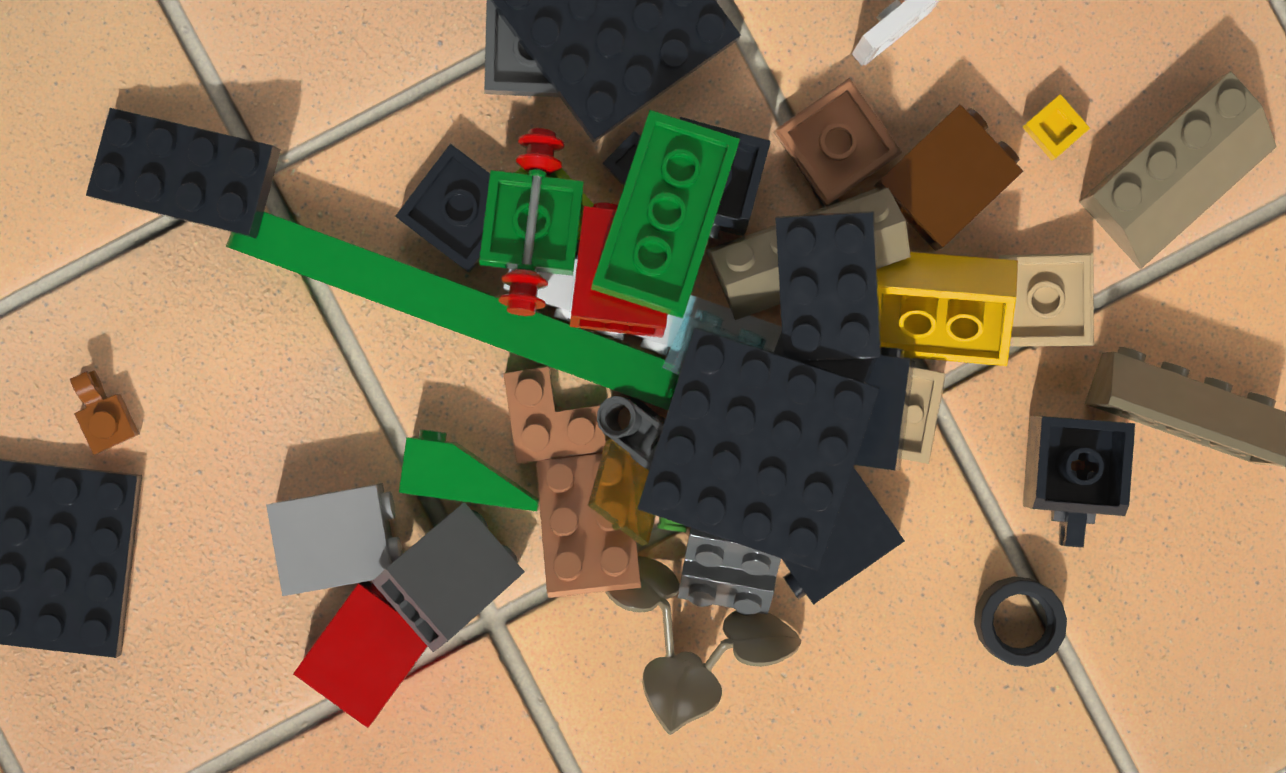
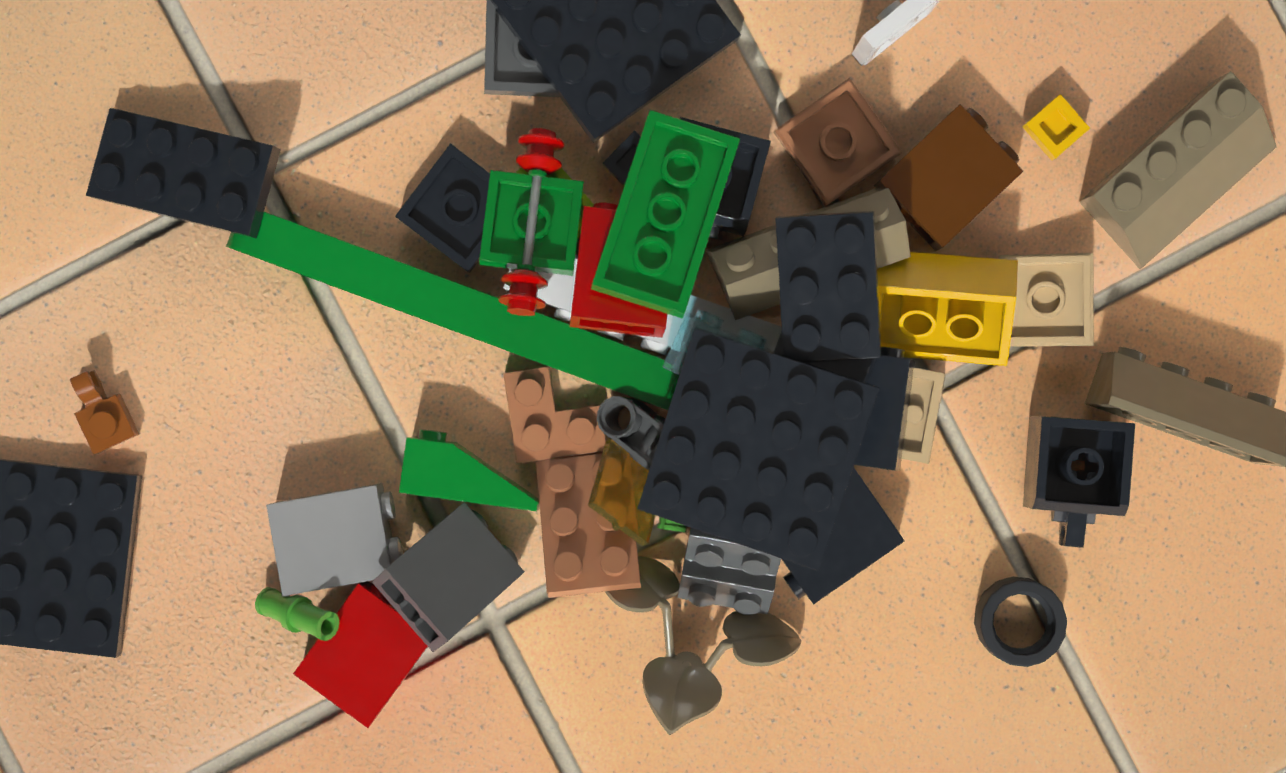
(297, 613): none -> bright green pin

